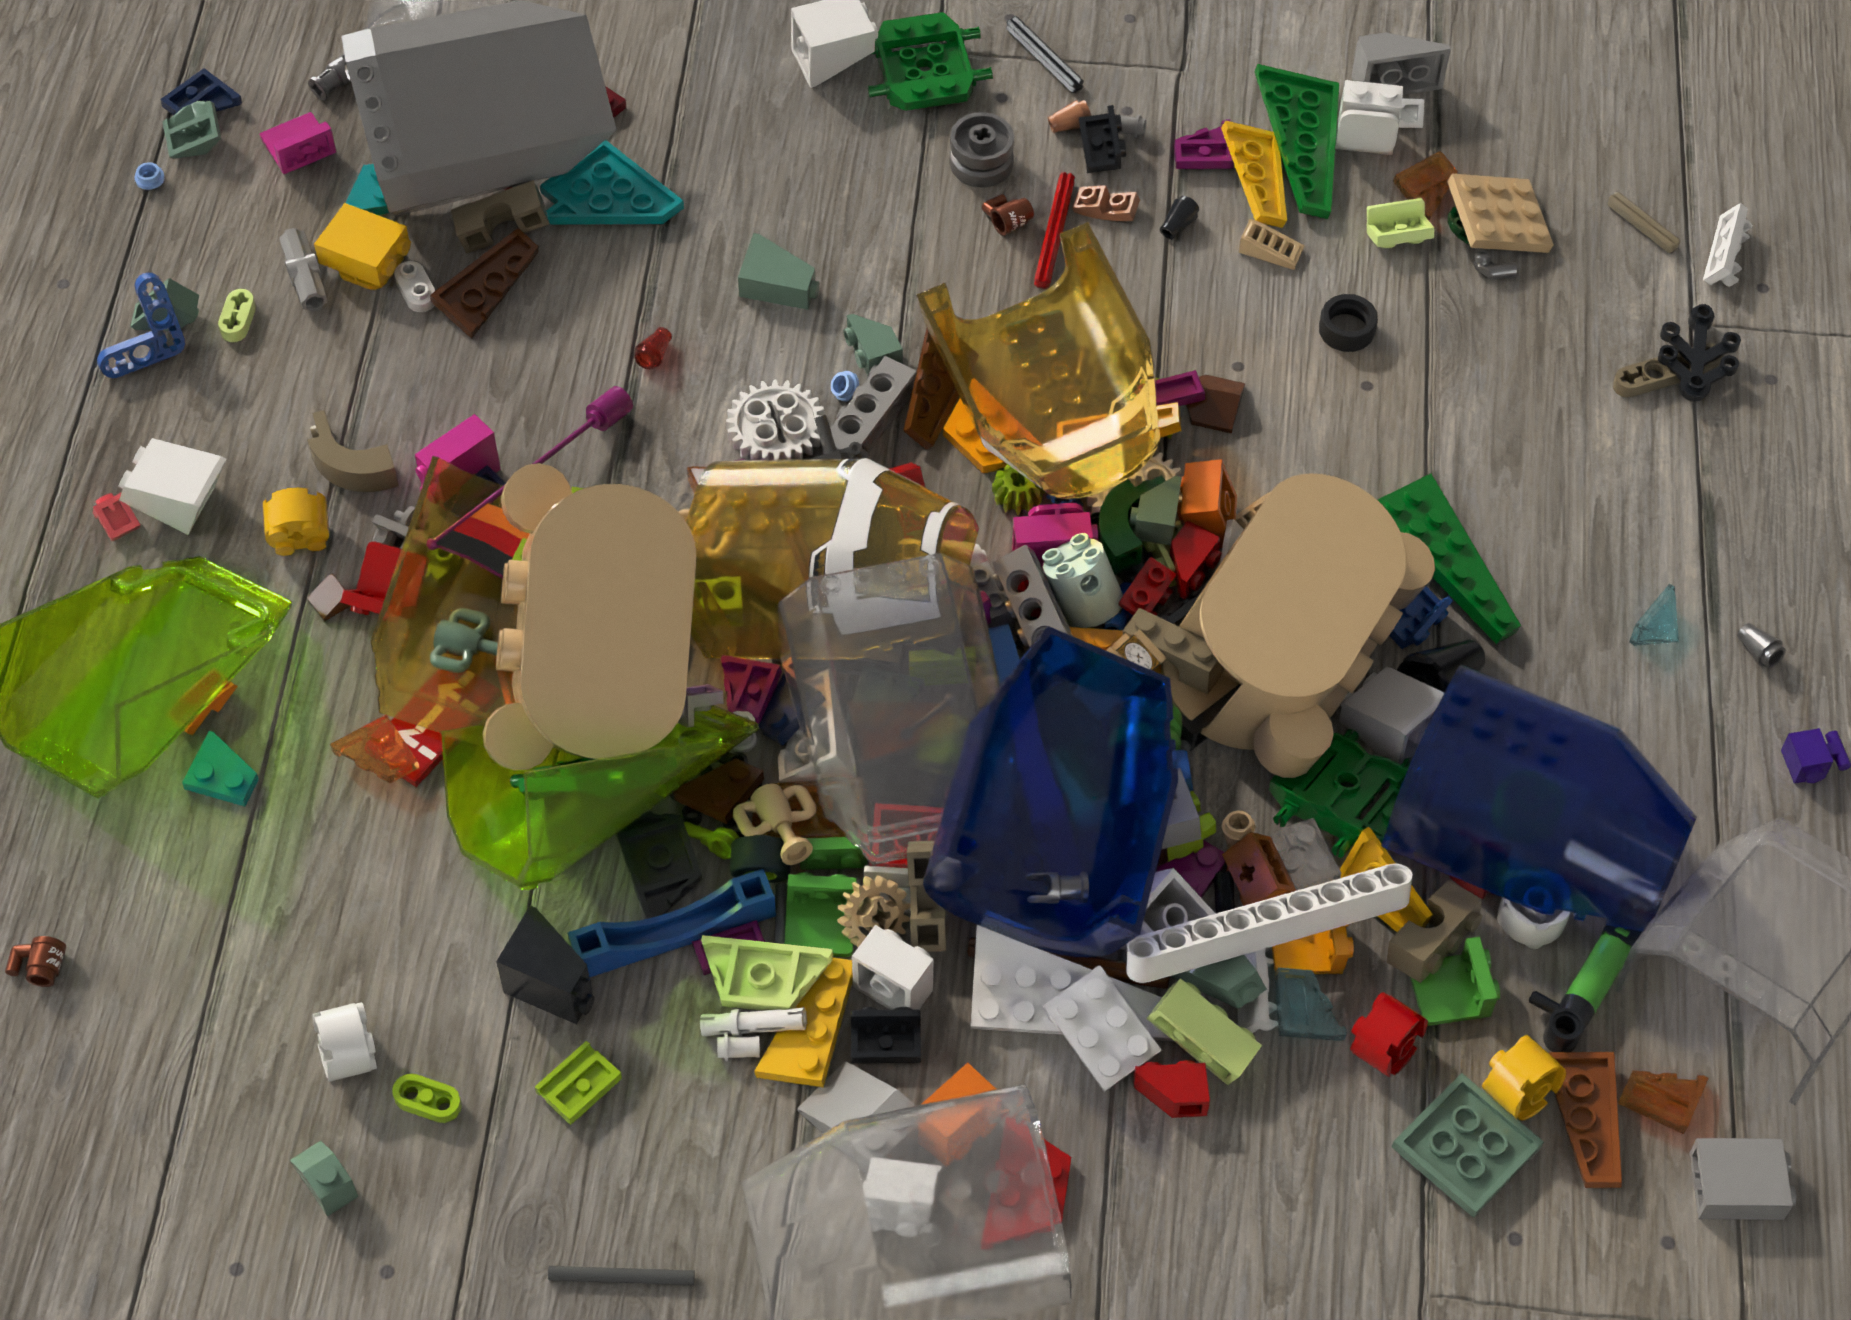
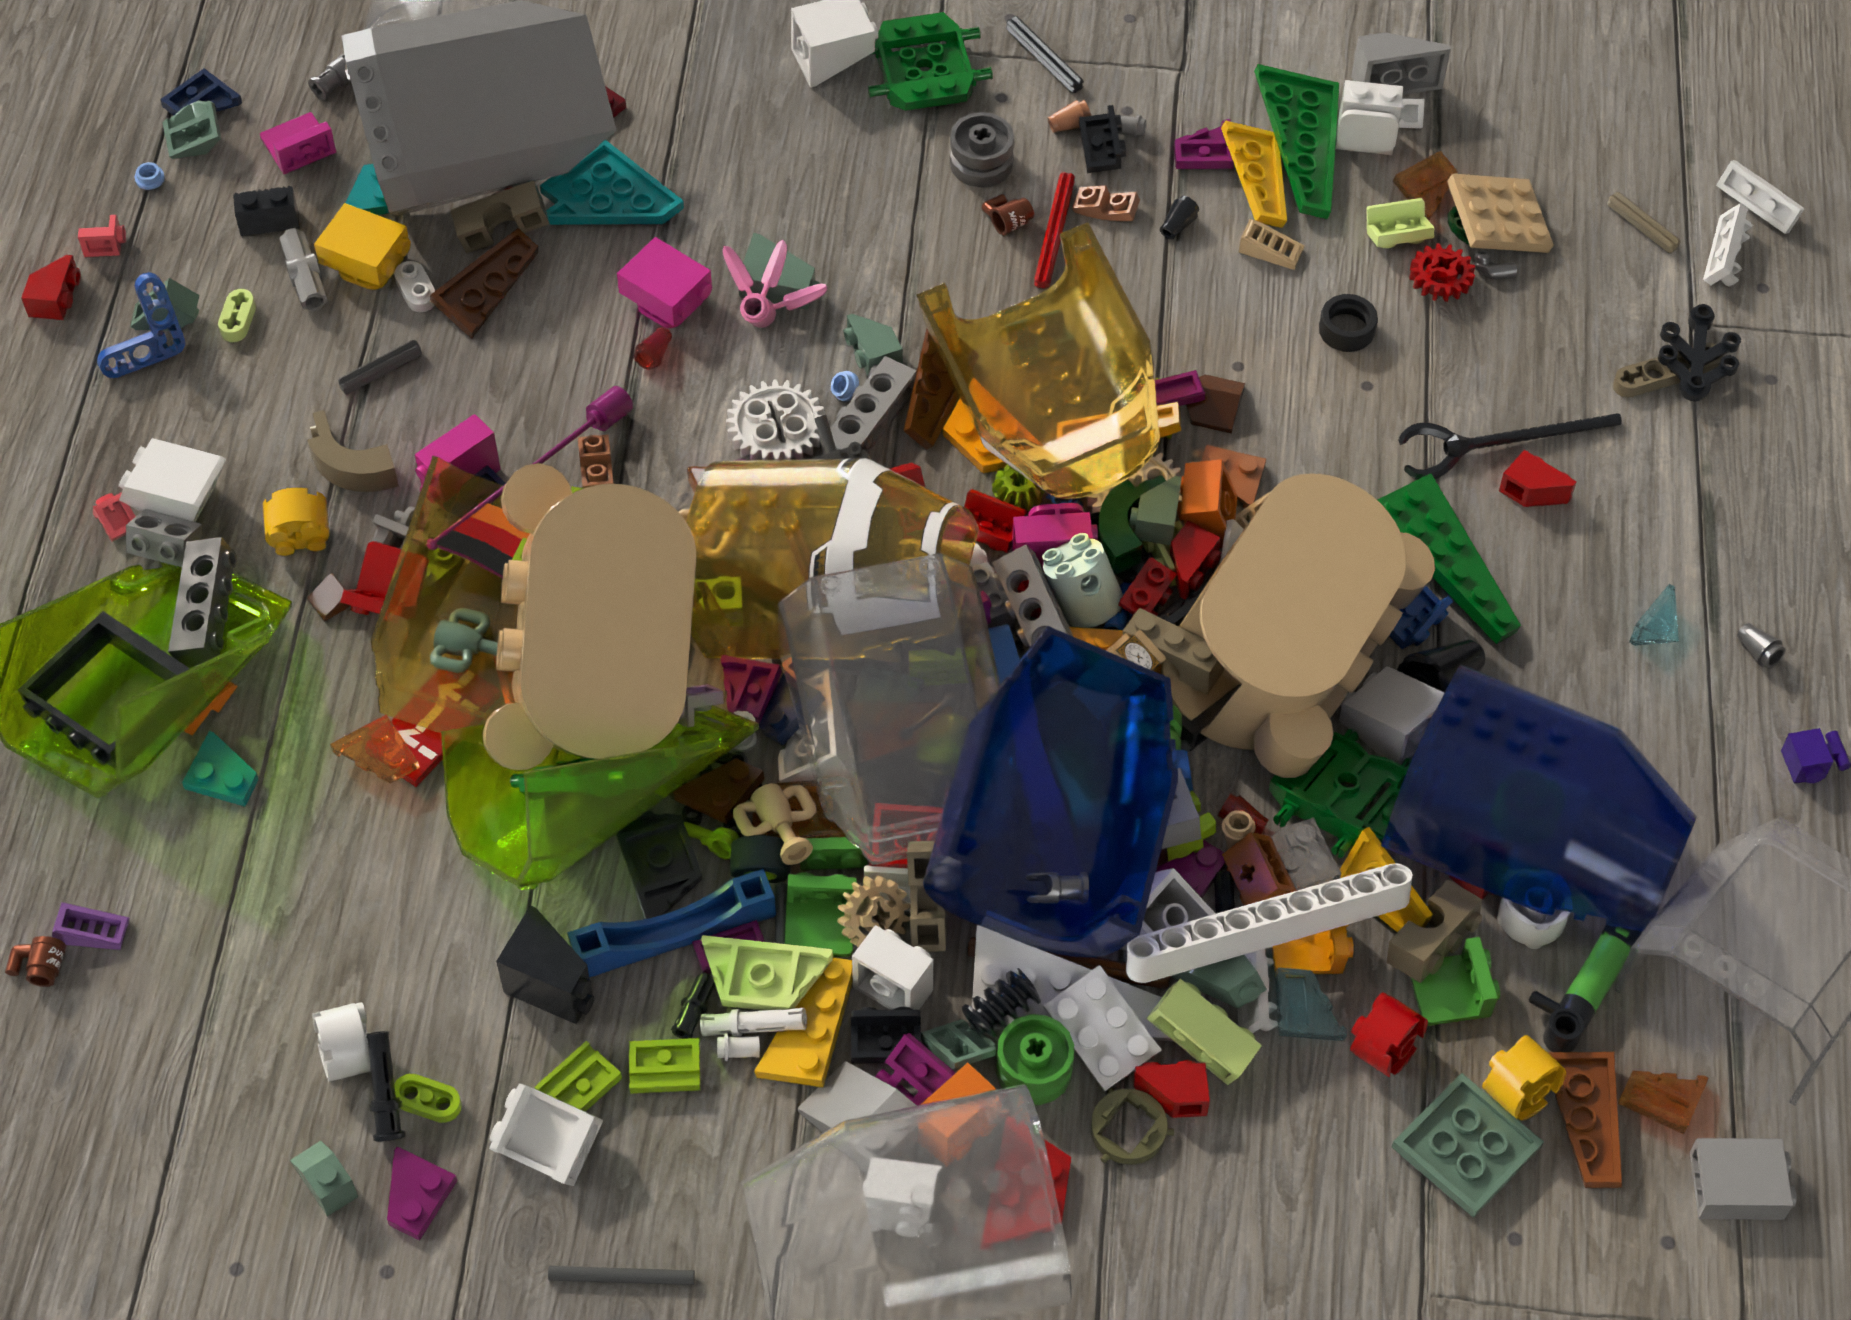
(51, 289): none -> red slope
(72, 659): none -> window
(88, 939): none -> medium lavender slope
(102, 240): none -> coral bracket
(160, 536): none -> light grey brick
(202, 601): none -> dark grey brick
(266, 211): none -> black brick
(379, 366): none -> dark grey axle
(385, 1102): none -> black pin
(416, 1193): none -> magenta wing
(545, 1133): none -> white panel
(595, 460): none -> nougat slope
(664, 283): none -> dark pink brick
(664, 1065): none -> lime plate
(693, 1006): none -> black axle
(754, 301): none -> bright pink plant
(916, 1066): none -> magenta plate
(958, 1044): none -> sand green slope
(993, 519): none -> red bracket
(1001, 1003): none -> black piece
(1037, 1054): none -> bright green wheel
(1150, 1143): none -> olive piece
(1238, 803): none -> clear red cone
(1243, 469): none -> nougat wing
(1442, 272): none -> red gear
(1457, 446): none -> black piece
(1535, 482): none -> red slope
(1760, 196): none -> white plate

